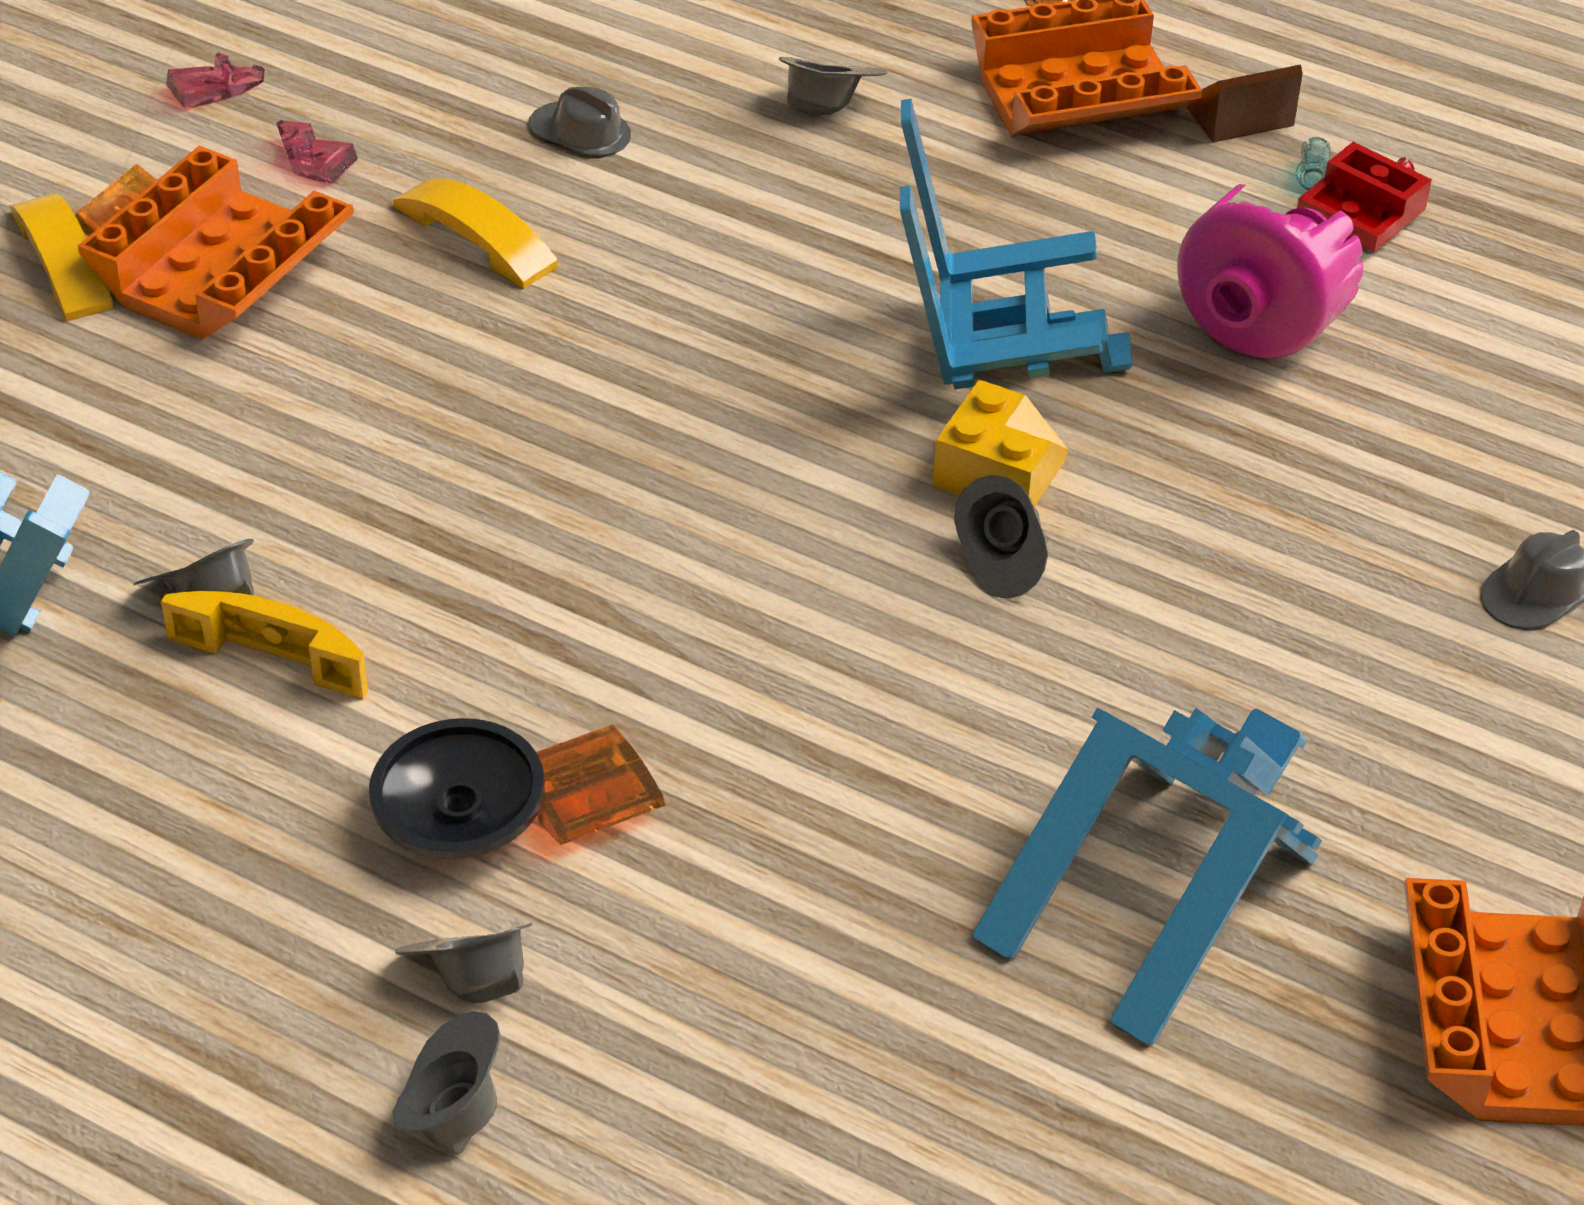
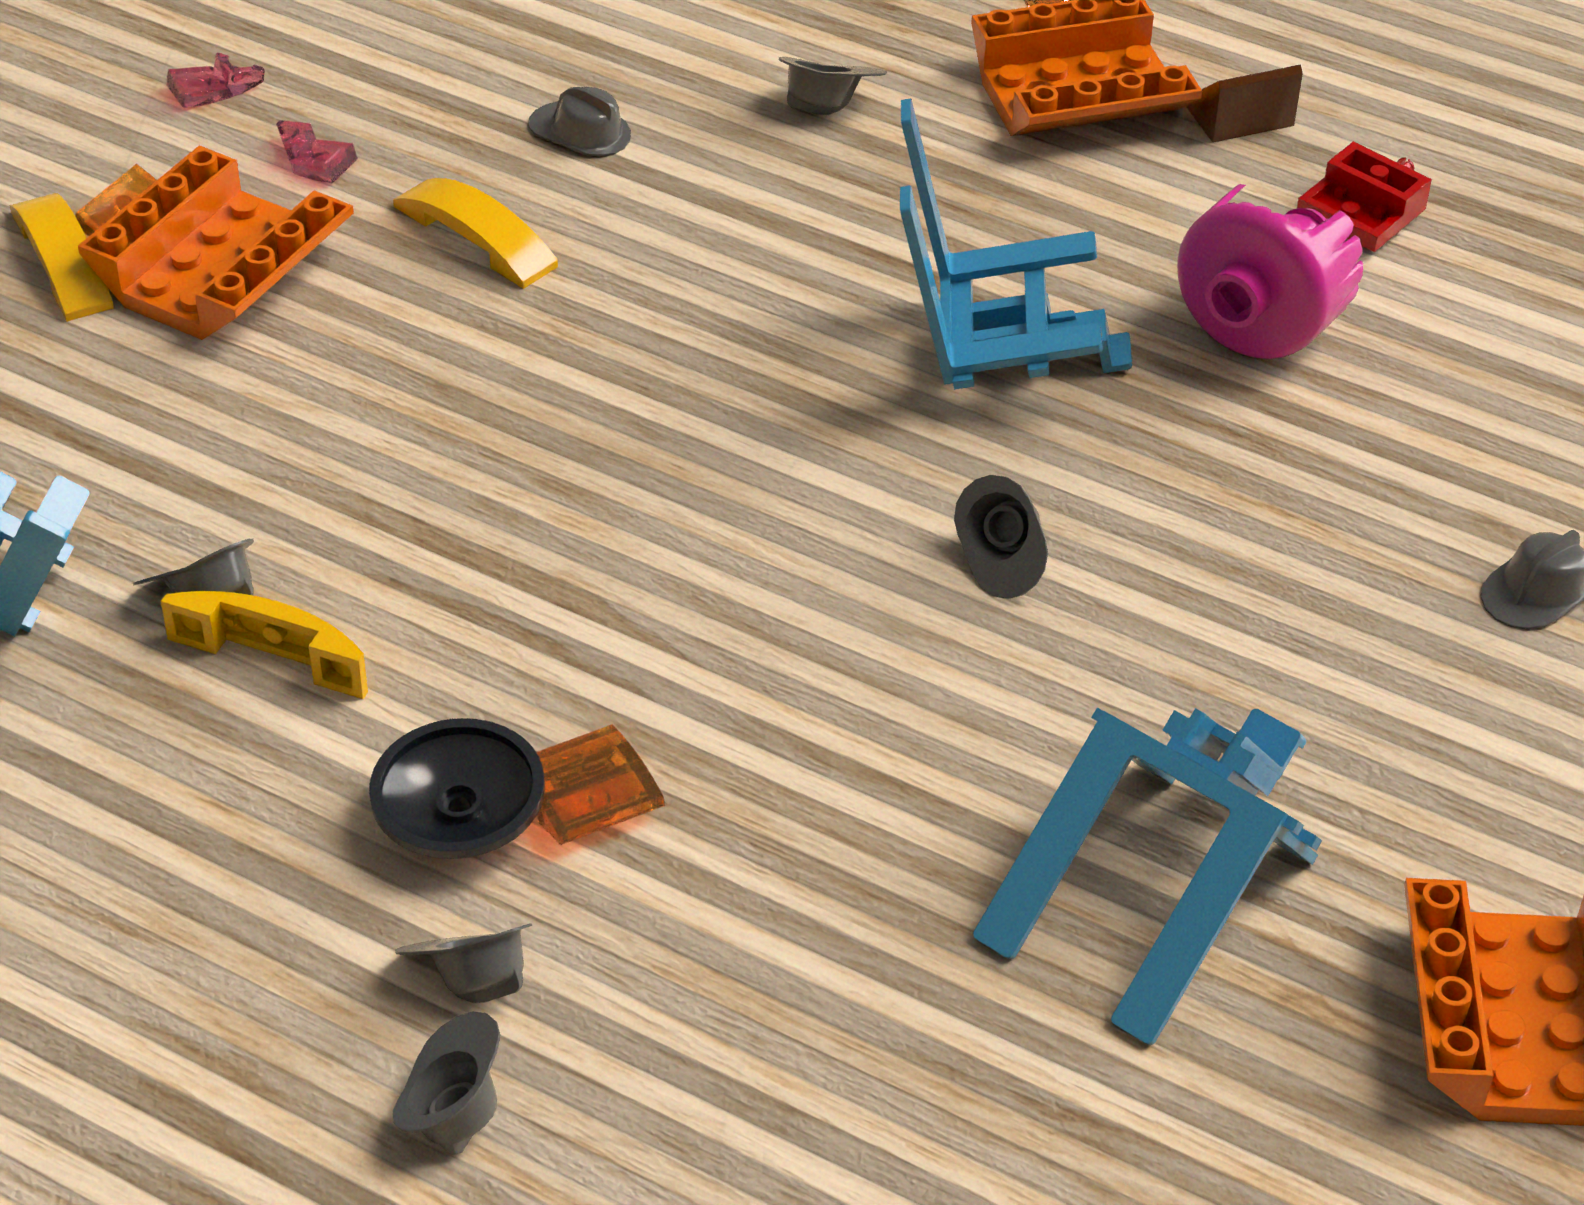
(998, 436): yellow slope -> none
(1313, 162): clear light blue pin -> none

